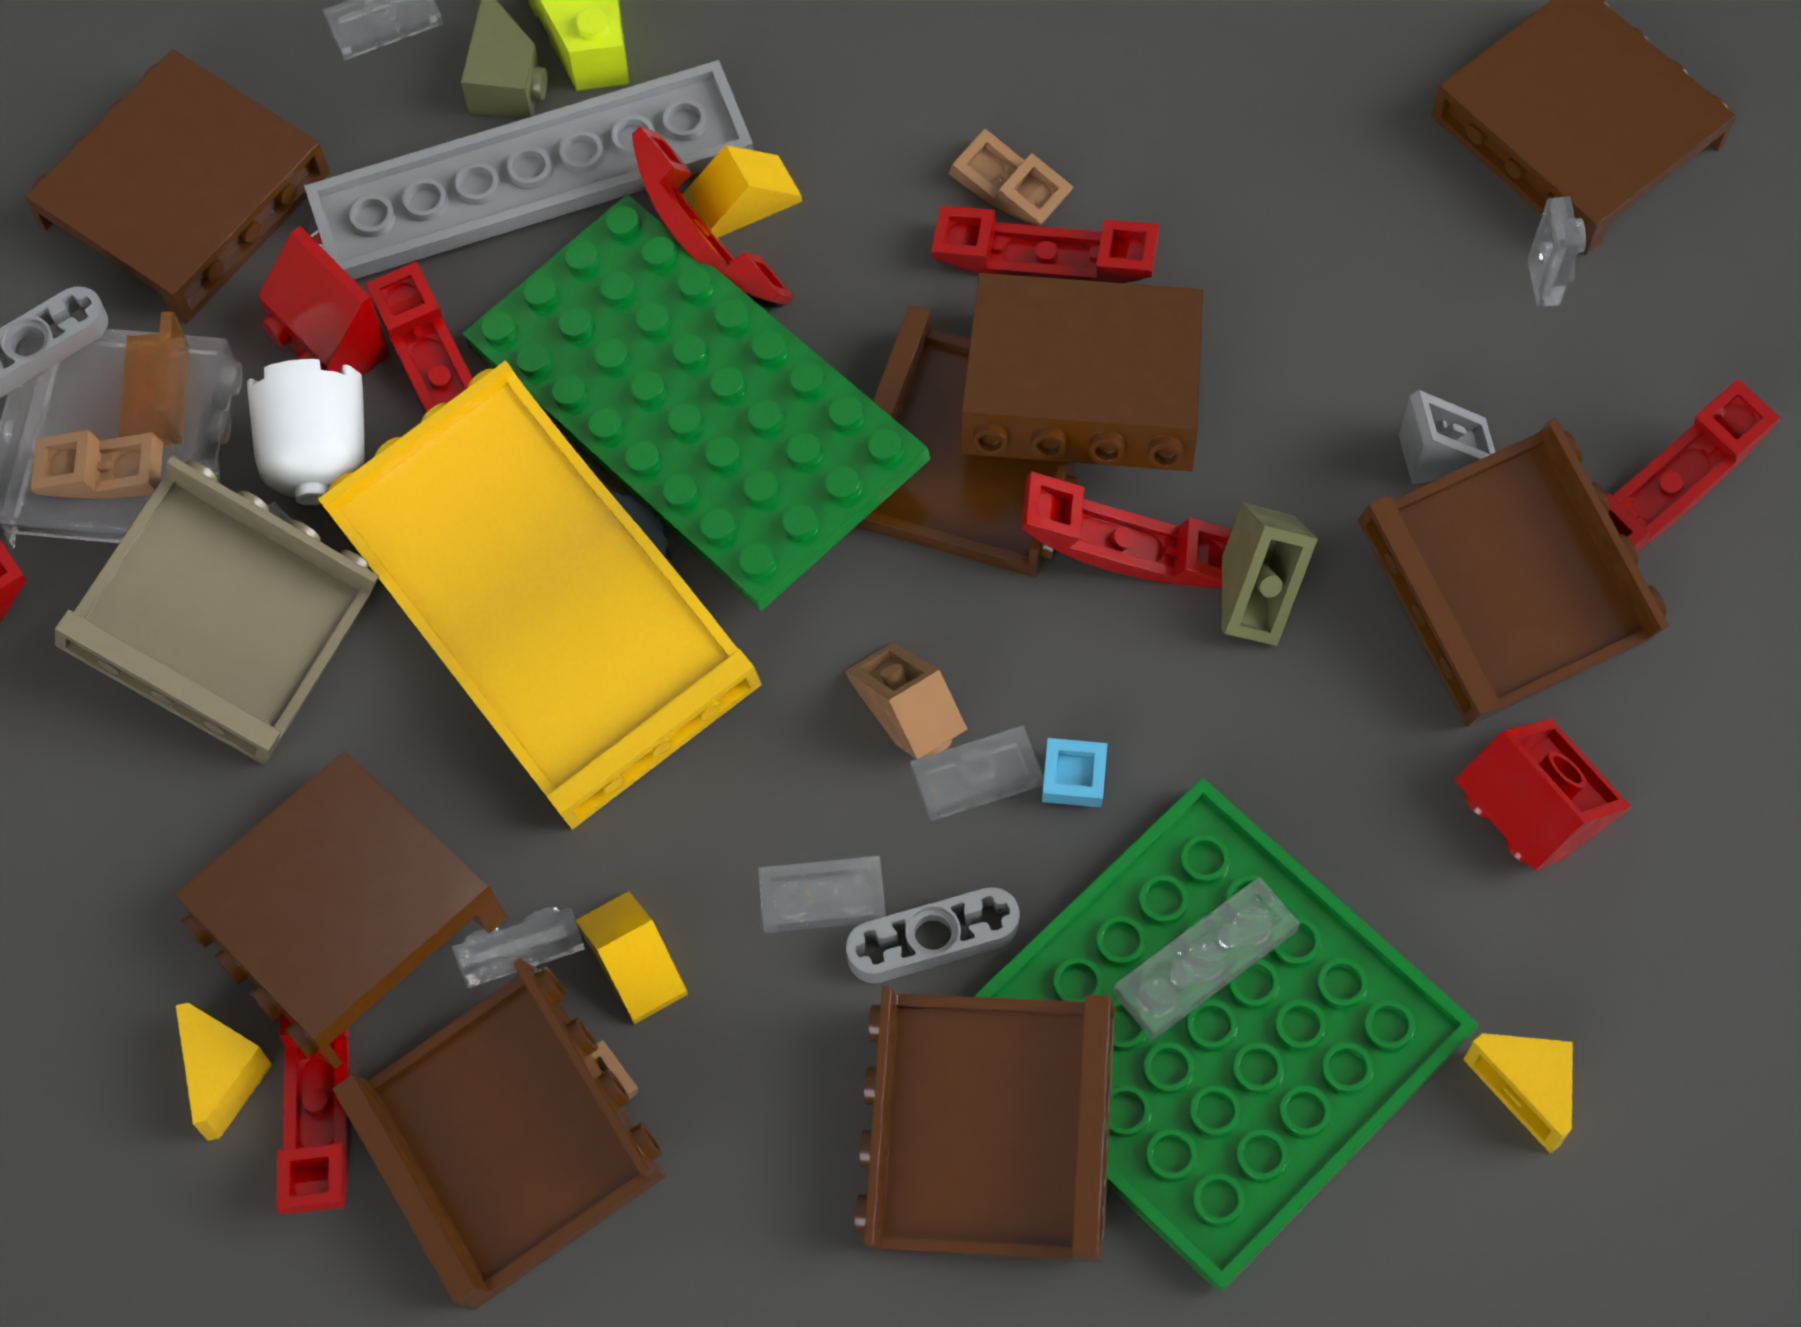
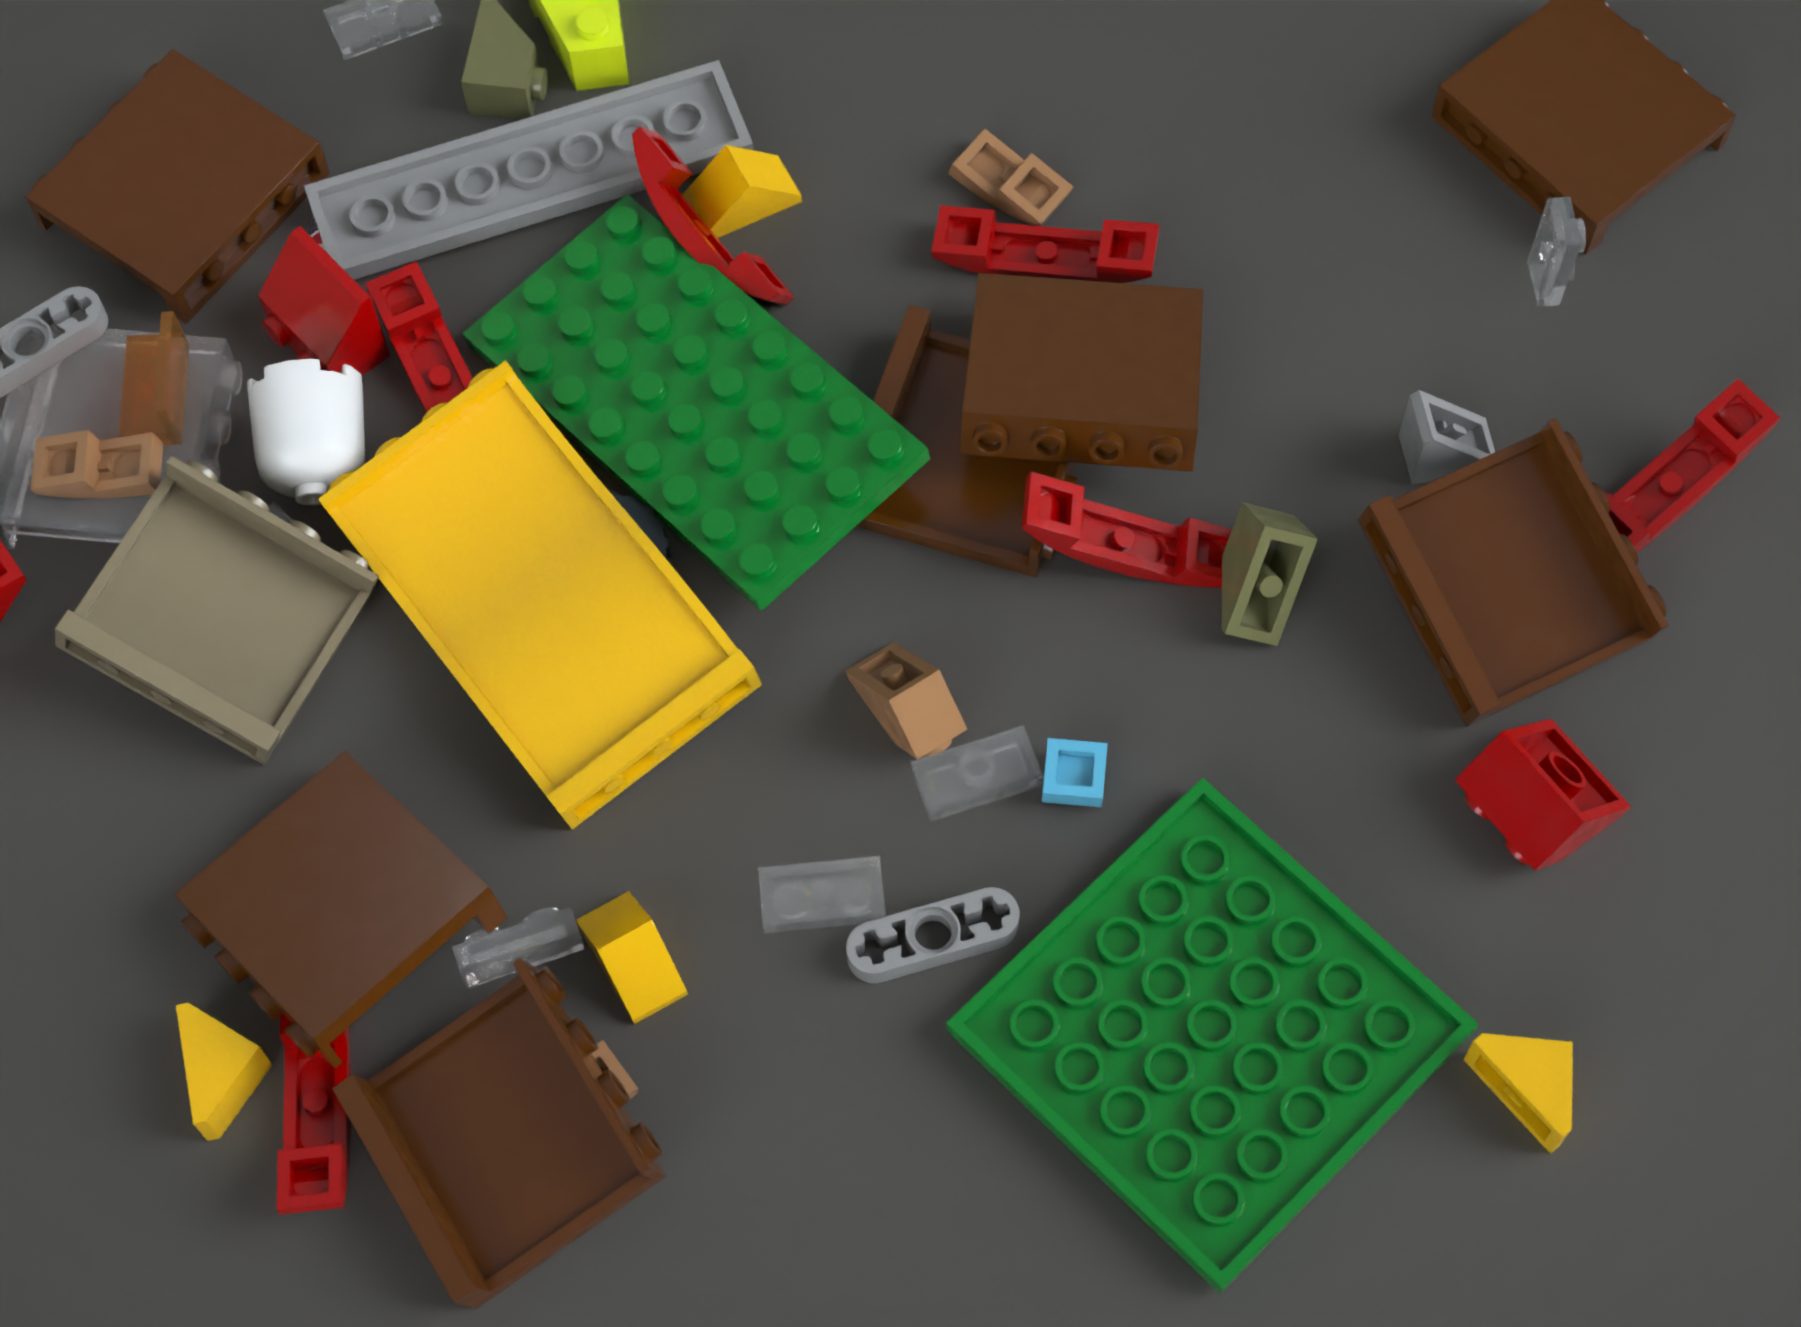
(988, 1126): reddish brown panel -> none
(1205, 958): clear plate -> none

